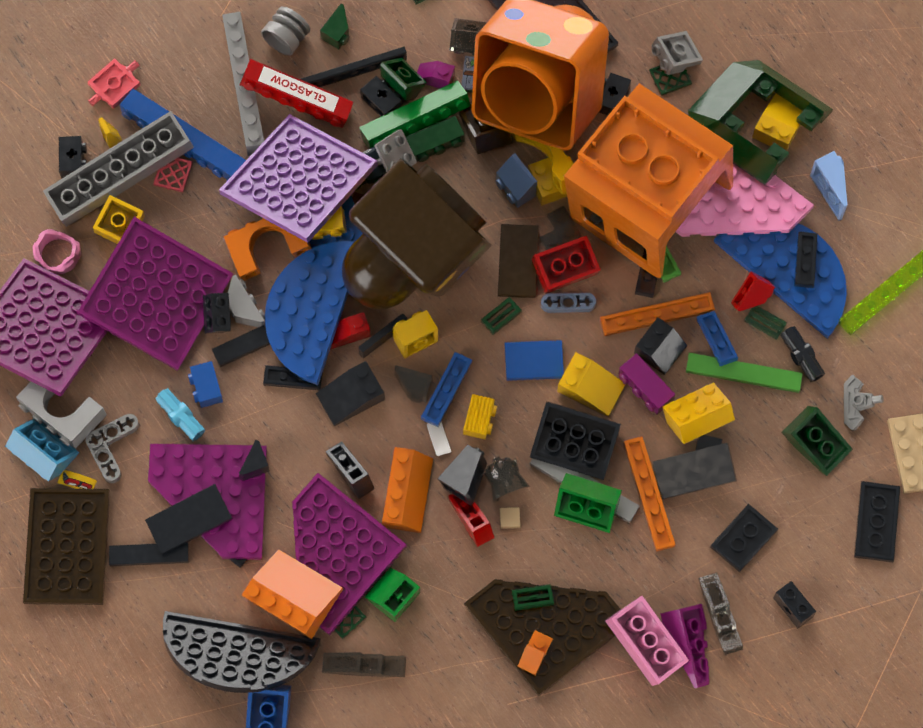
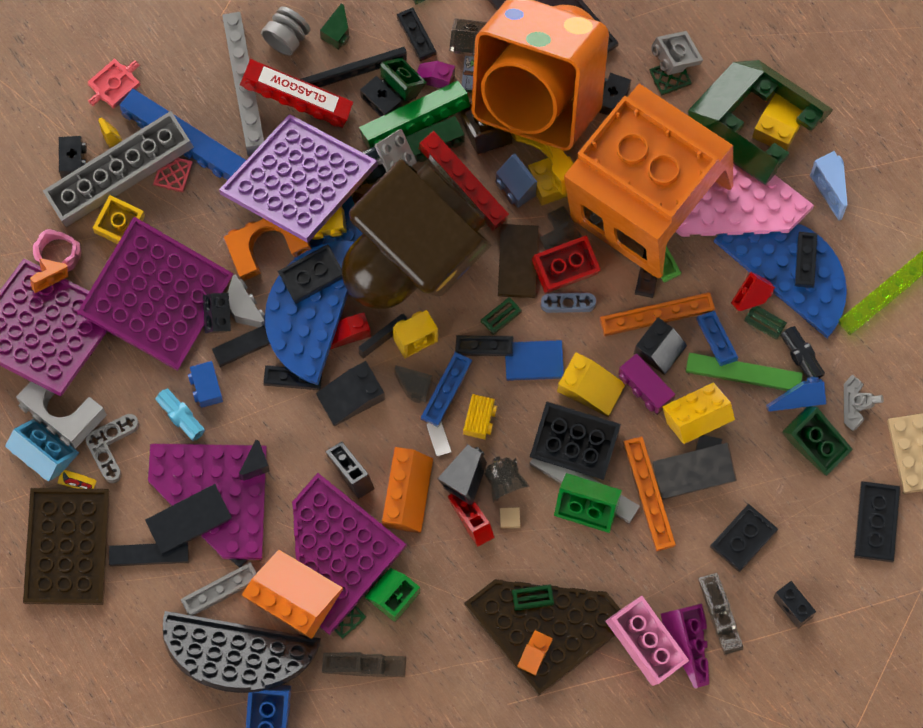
(51, 273): none -> orange slope
(218, 590): none -> light grey tile
(311, 274): none -> black tile
(416, 34): none -> black tile
(463, 180): none -> red brick
(484, 345): none -> black tile
(802, 395): none -> blue slope

